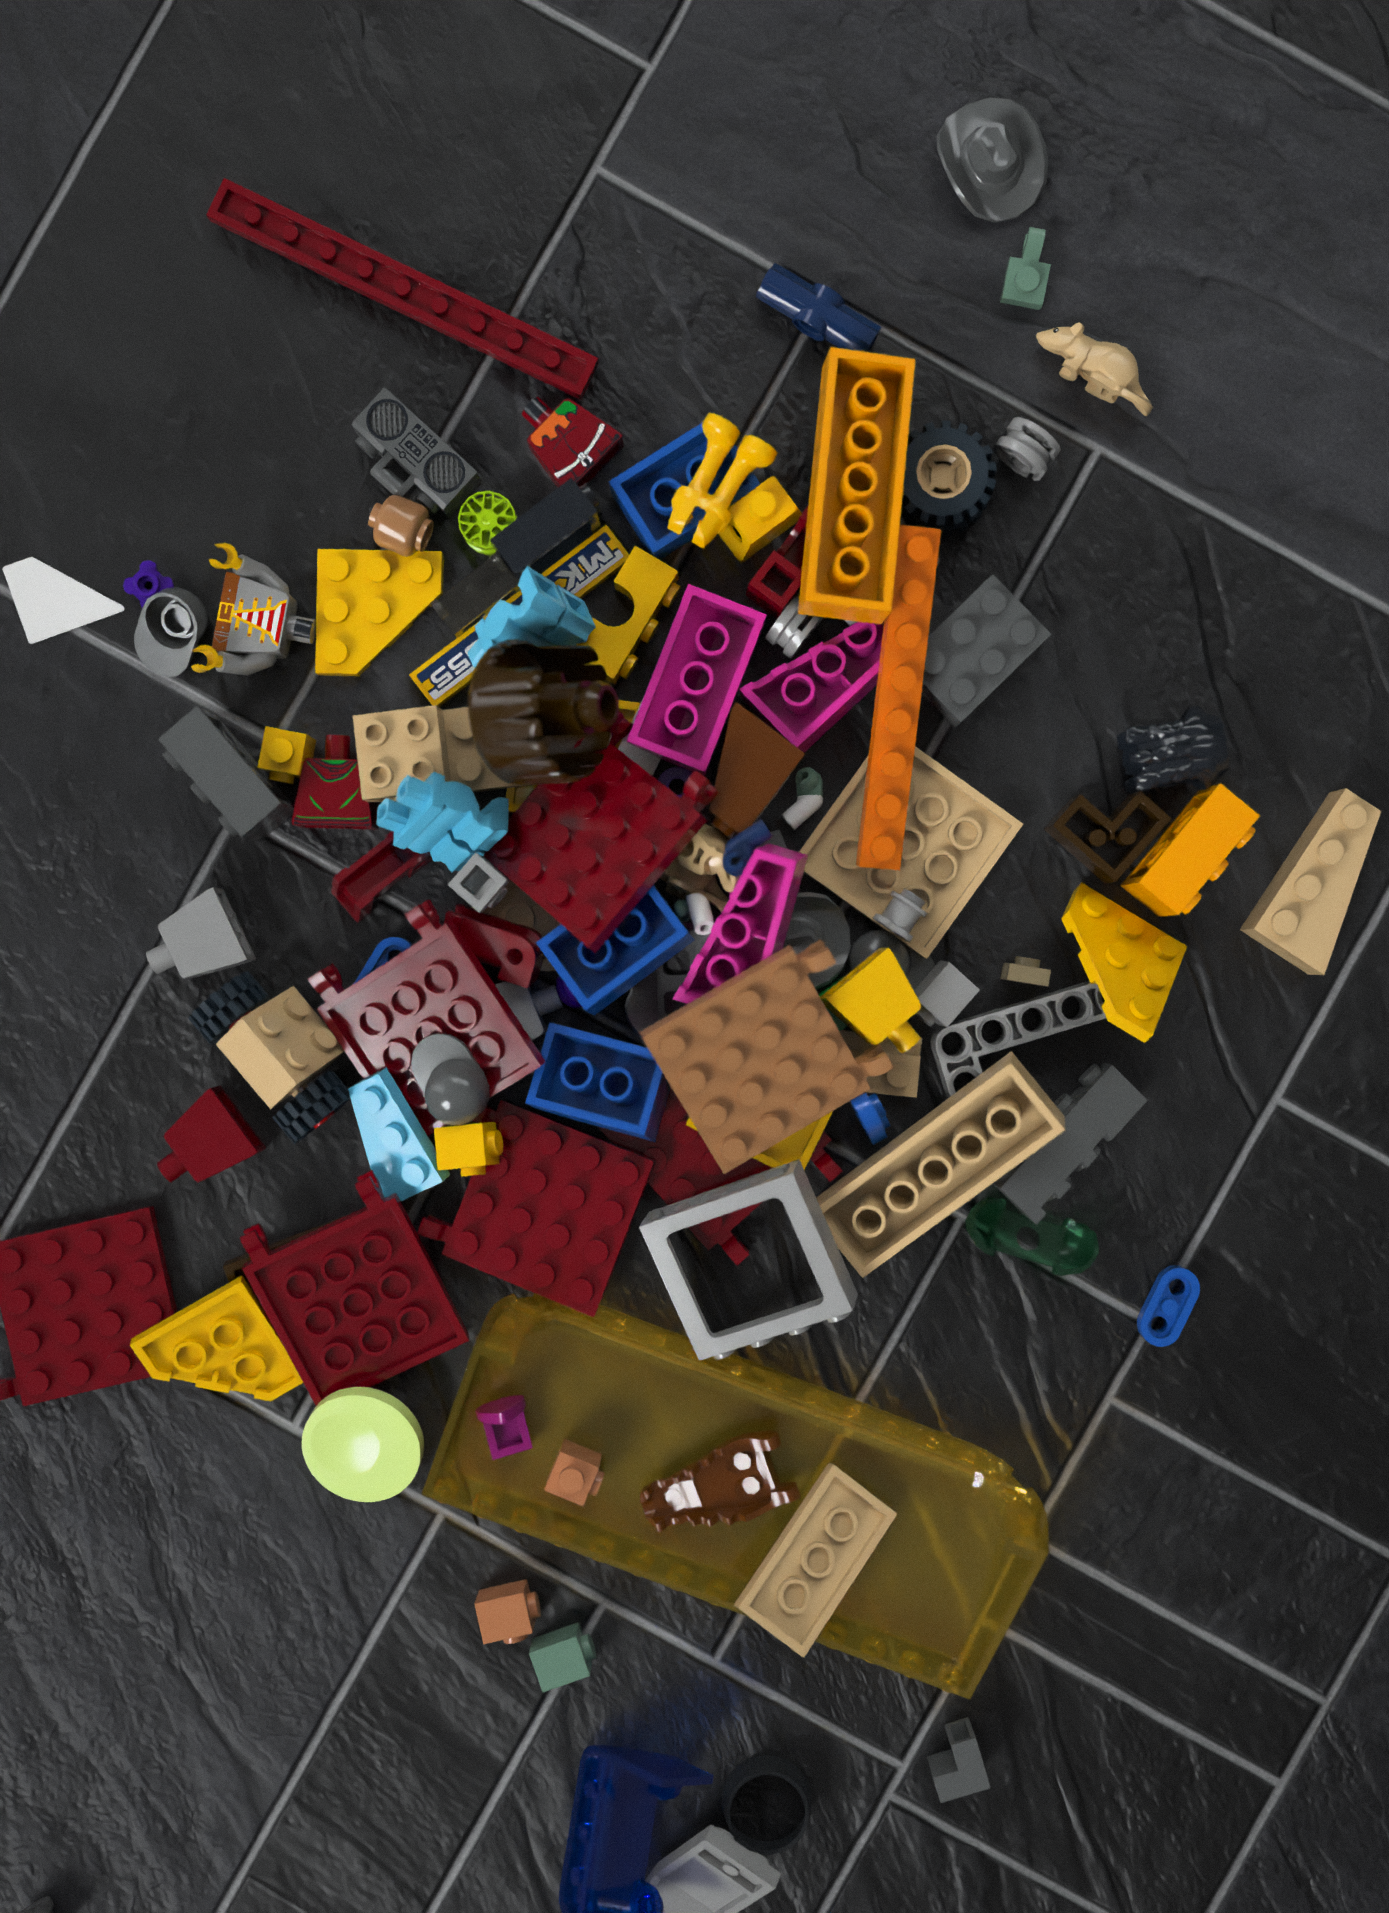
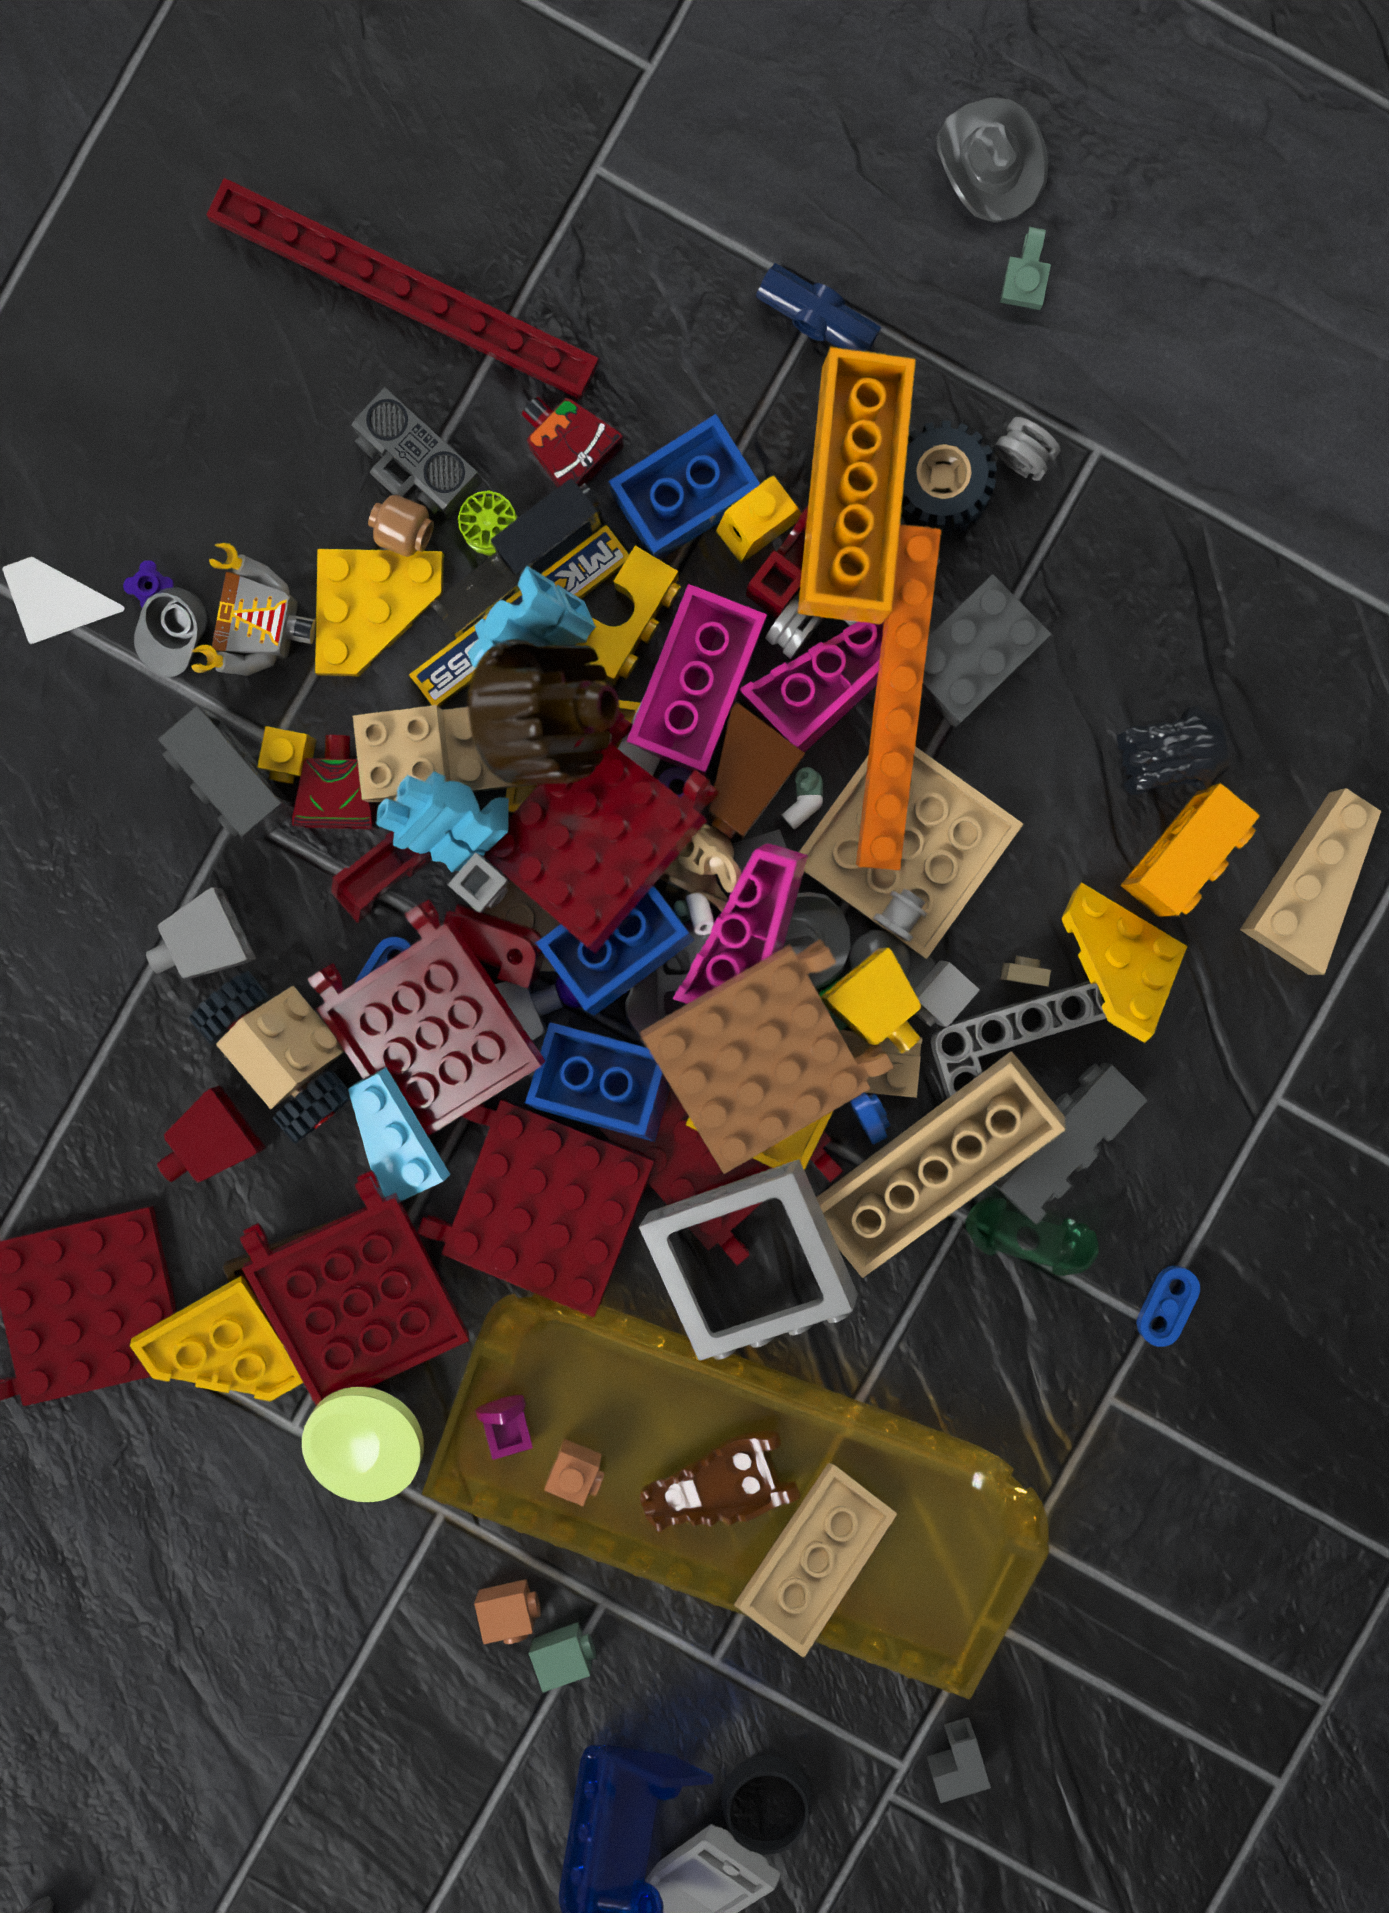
(450, 1079): dark grey cap -> none
(468, 1147): yellow brick -> none
(742, 846): dark blue arm -> none
(750, 455): yellow piece -> none
(1104, 365): tan animal -> none
(1106, 843): dark brown brick -> none

